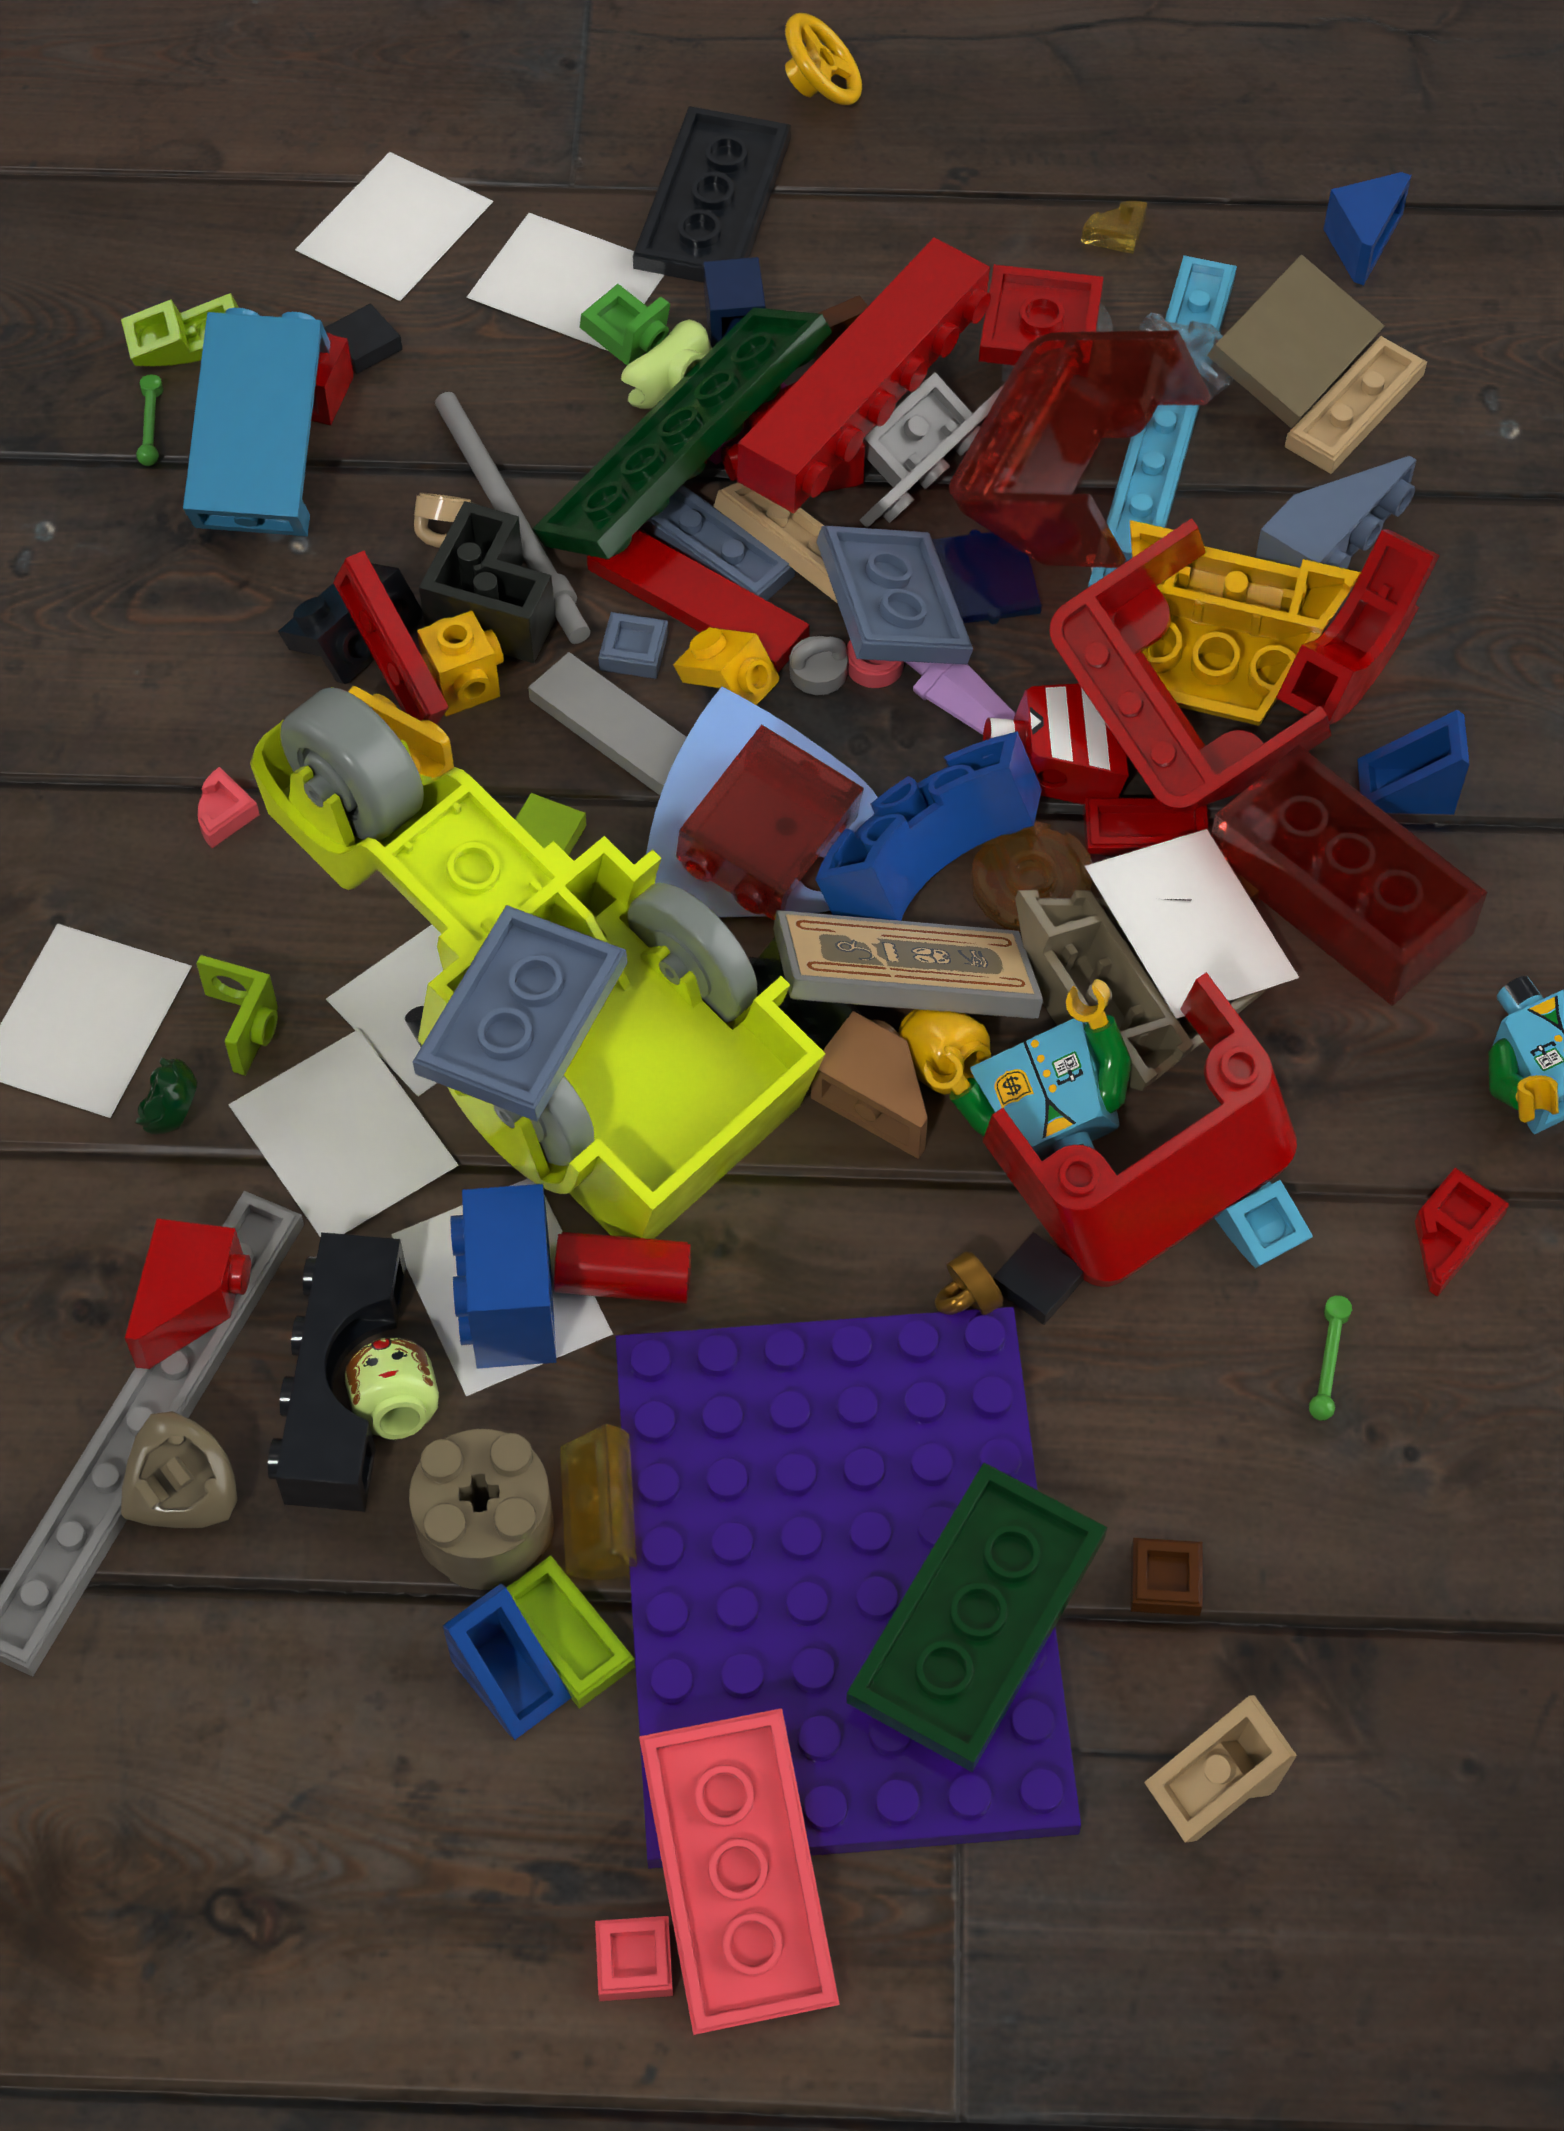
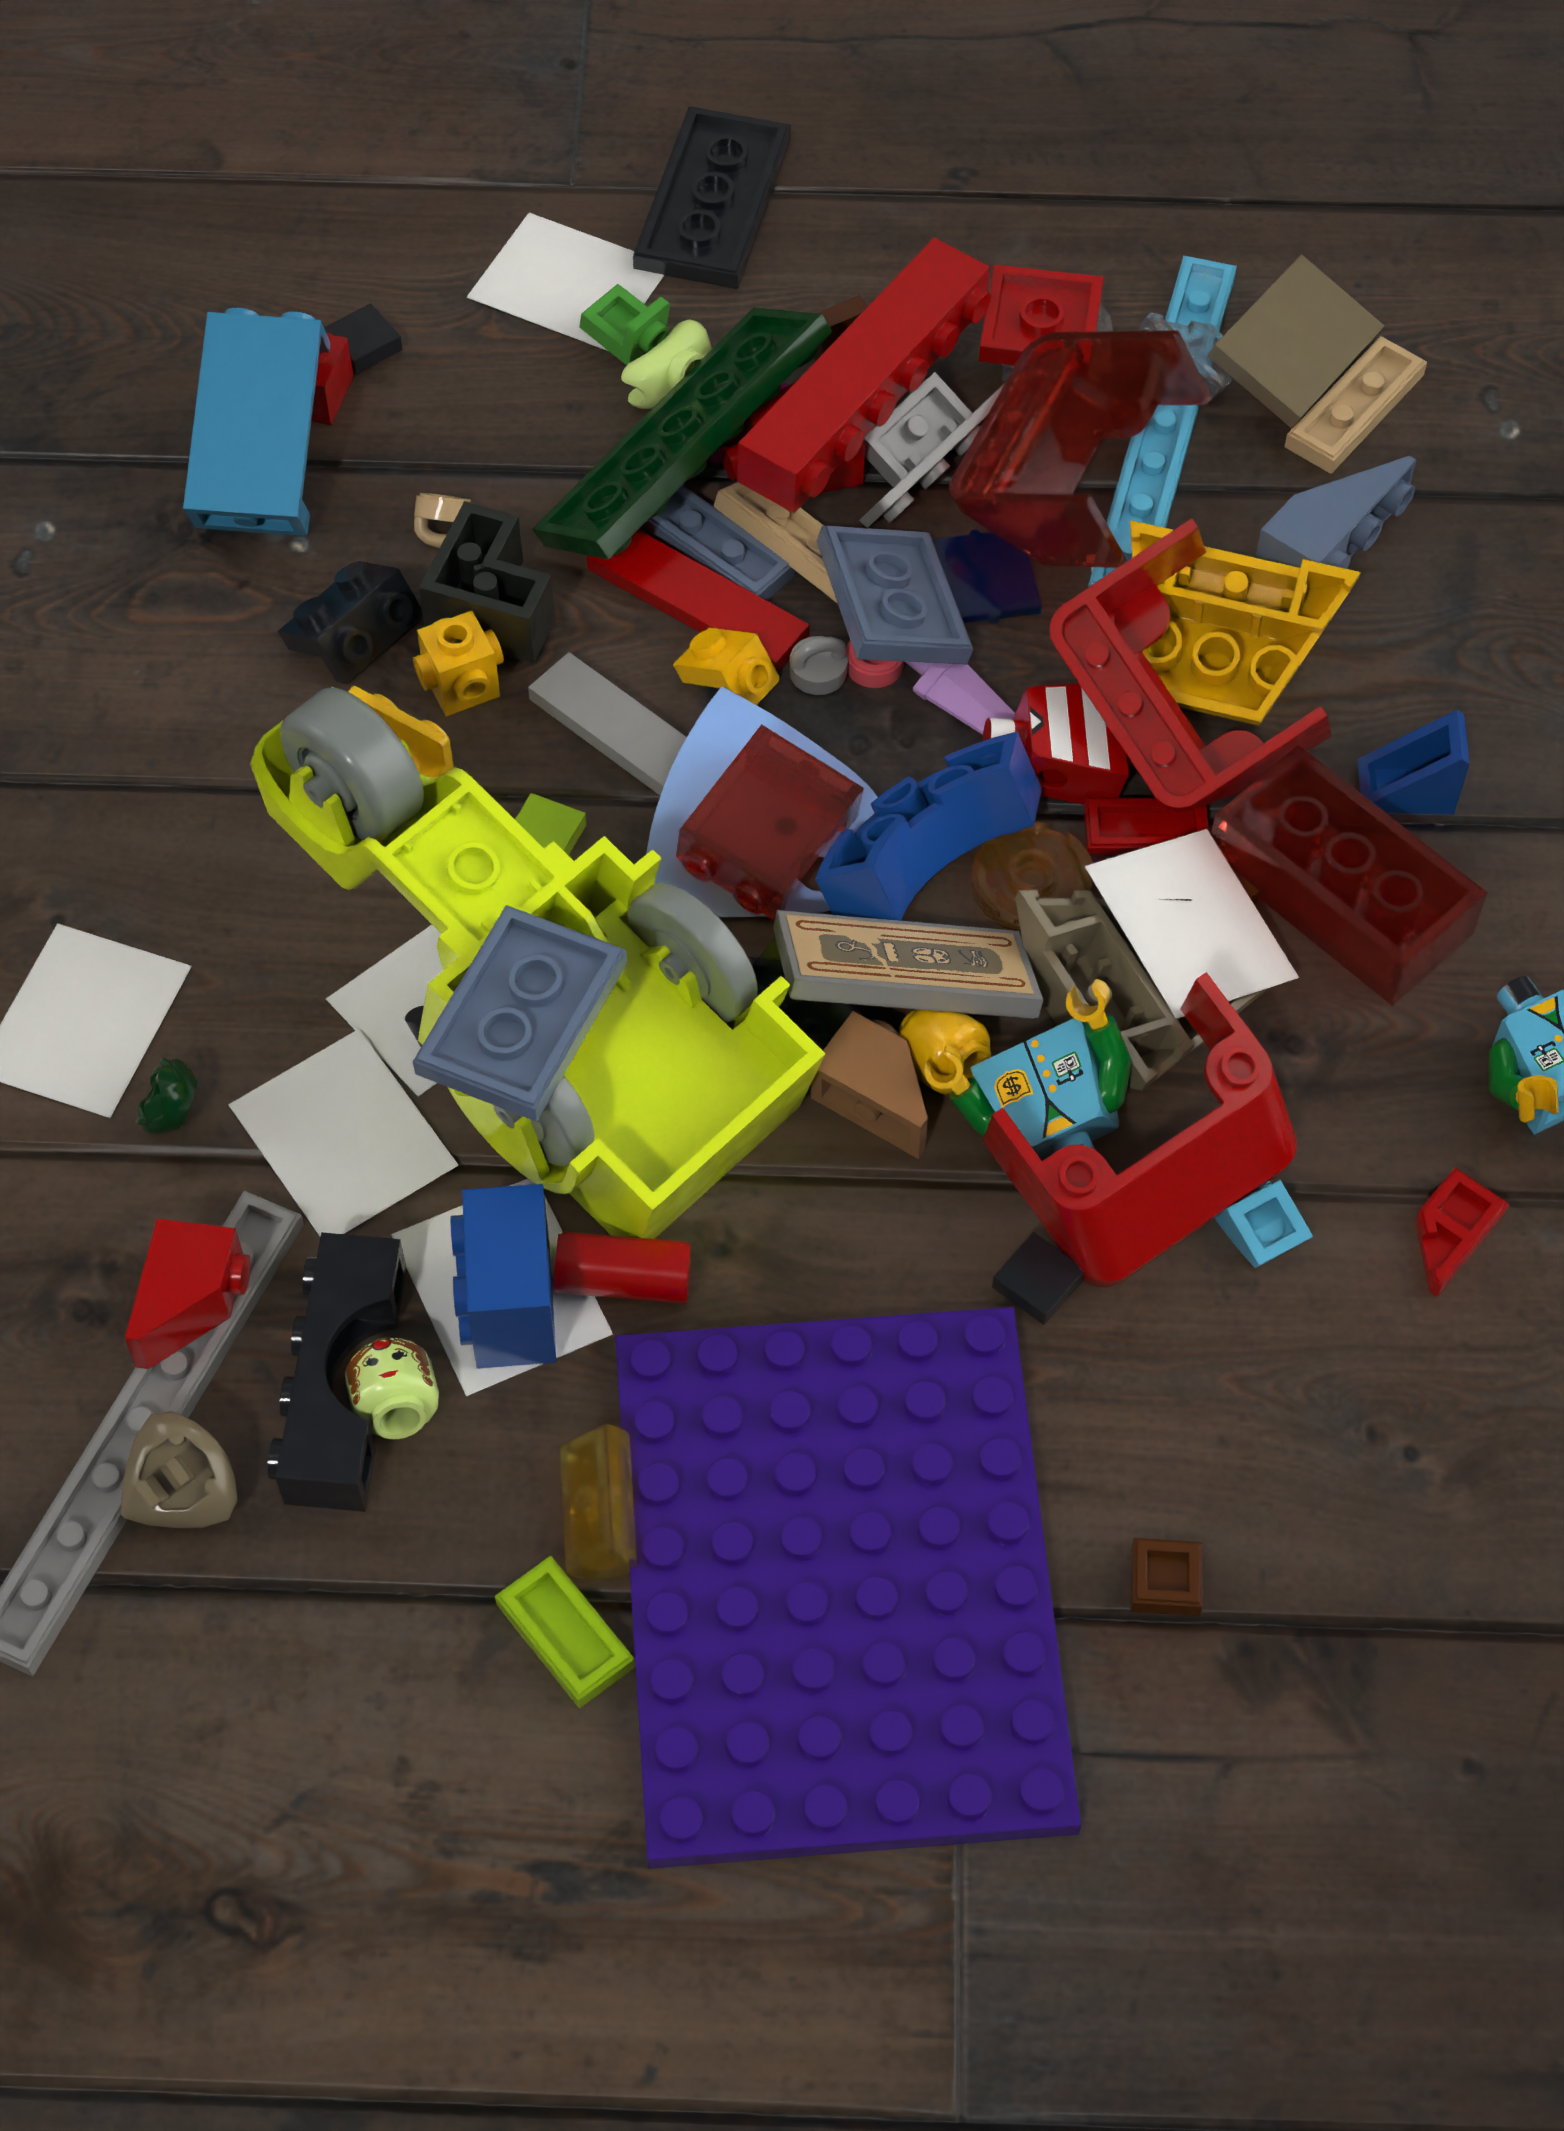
(151, 388): bright green hinge -> none
(169, 337): lime slope -> none
(223, 808): coral tile -> none
(258, 1009): lime bracket -> none
(389, 639): red tile -> none
(394, 226): white sticker -> none
(475, 1472): dark tan brick -> none
(503, 500): light grey bar -> none
(504, 1662): blue slope -> none
(633, 645): sand blue tile -> none
(633, 1958): coral tile -> none
(730, 293): dark blue brick -> none
(738, 1871): coral tile -> none
(815, 64): yellow piece -> none
(970, 1287): pearl gold tile -> none
(976, 1616): dark green plate -> none
(1116, 228): clear yellow tile -> none
(1222, 1769): tan slope -> none
(1337, 1313): bright green hinge -> none
(1363, 219): blue slope -> none
(1364, 634): red arch -> none

